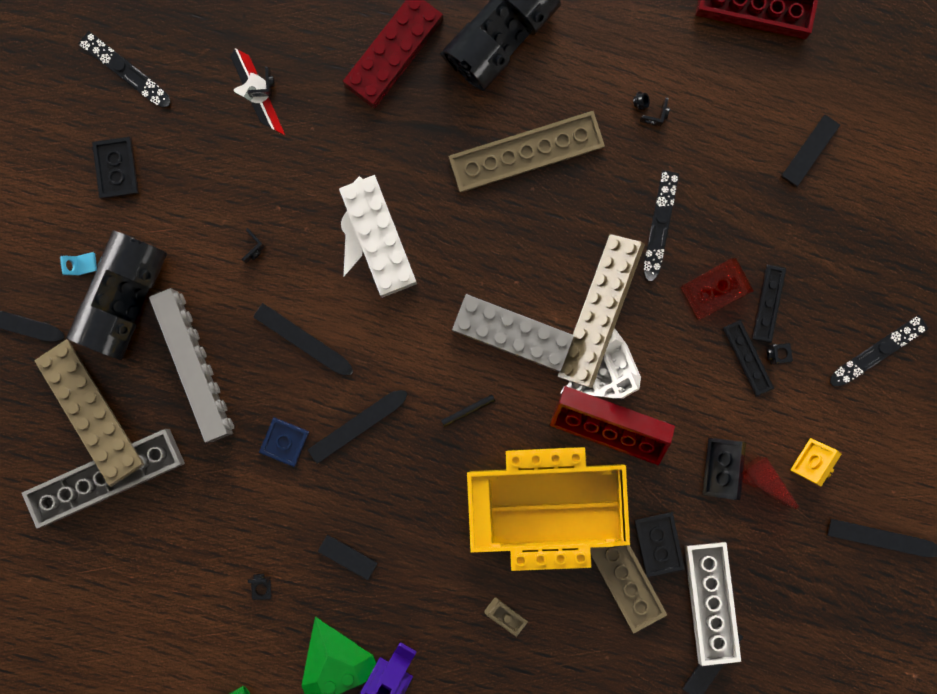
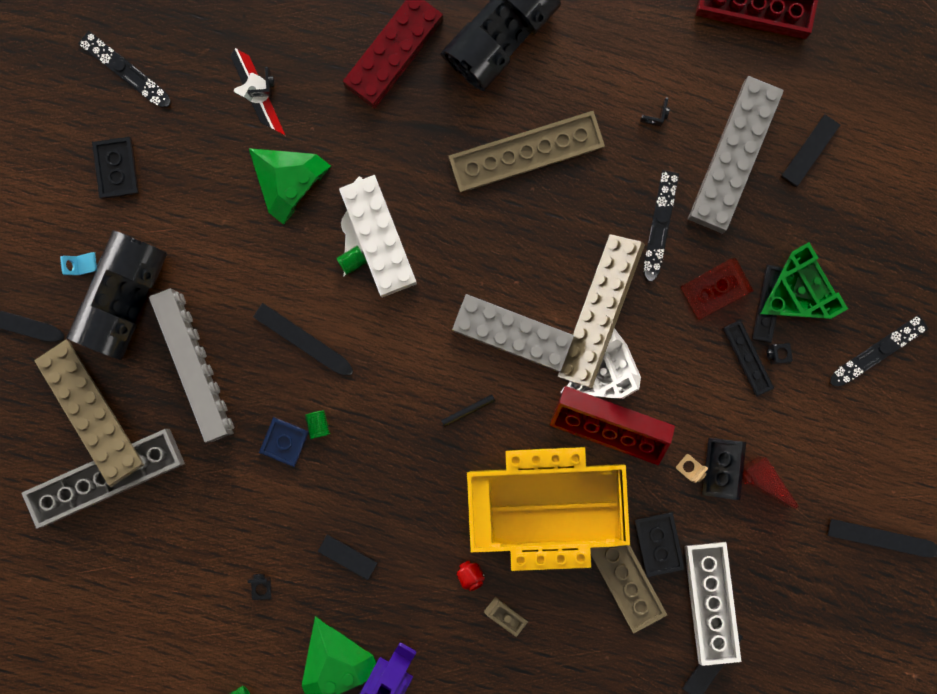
(255, 252): black bracket -> none
(286, 178): none -> green wedge
(317, 424): none -> green piece
(351, 260): none -> green piece
(357, 425): black piece -> none
(470, 576): none -> red head
(641, 101): black plate -> none
(698, 472): none -> tan bracket
(735, 154): none -> light grey brick
(803, 289): none -> green wedge
(816, 462): yellow tile -> none

